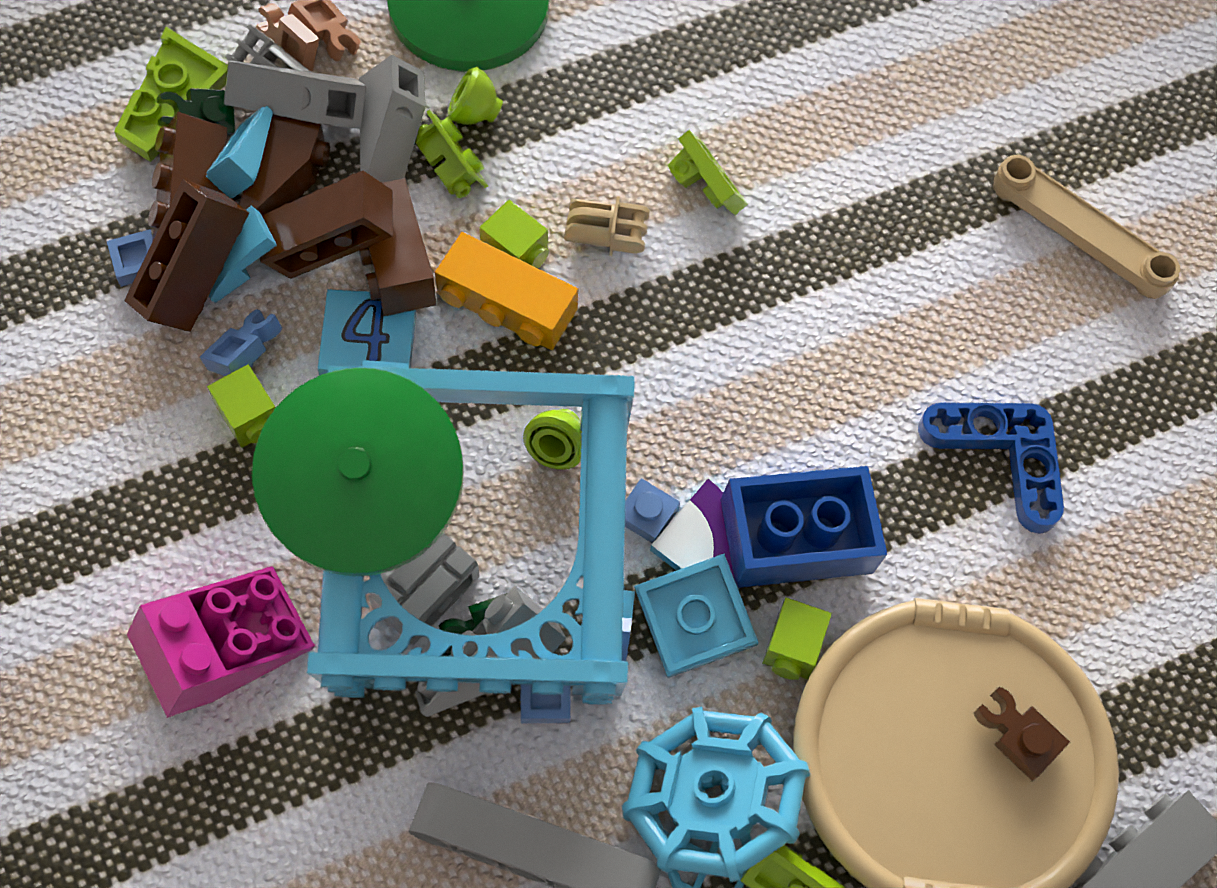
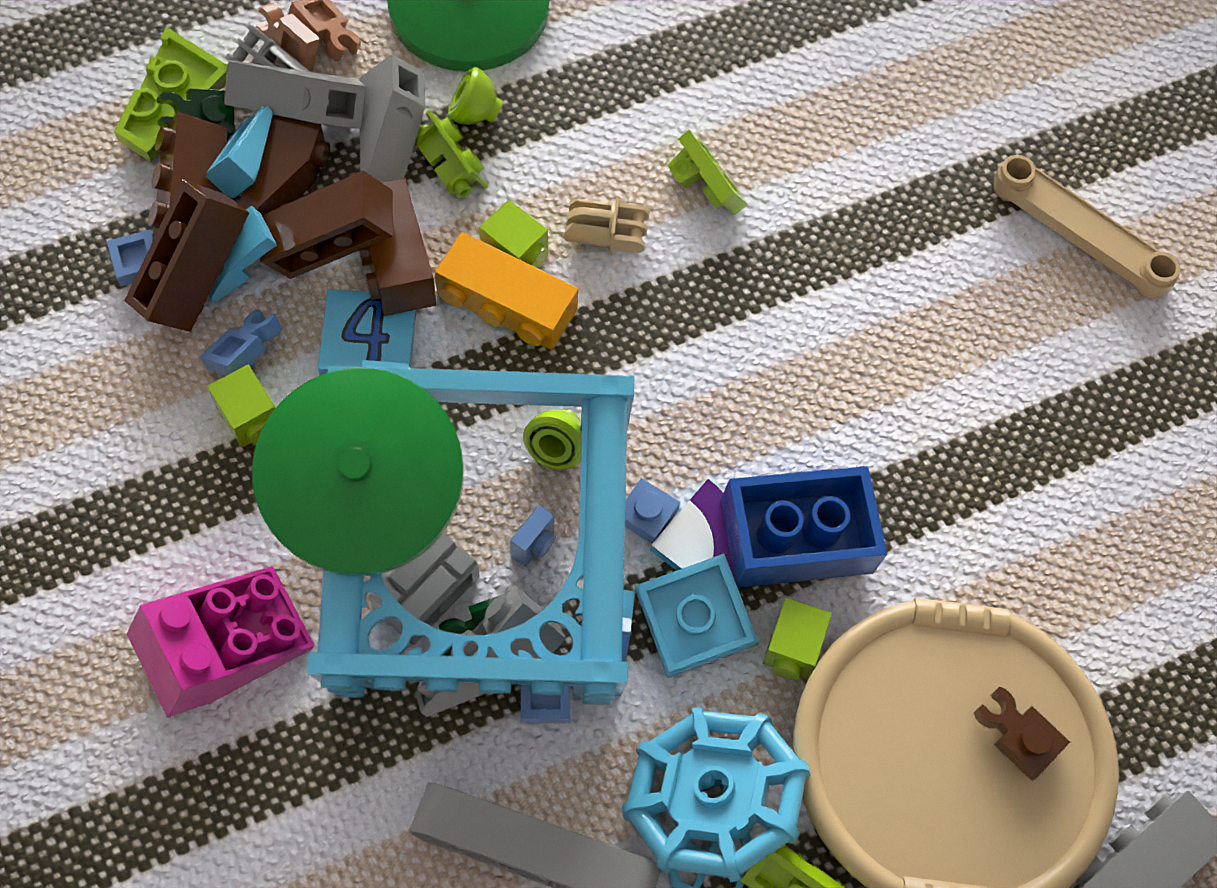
(533, 537): none -> medium blue plate
(1020, 444): blue beam -> none

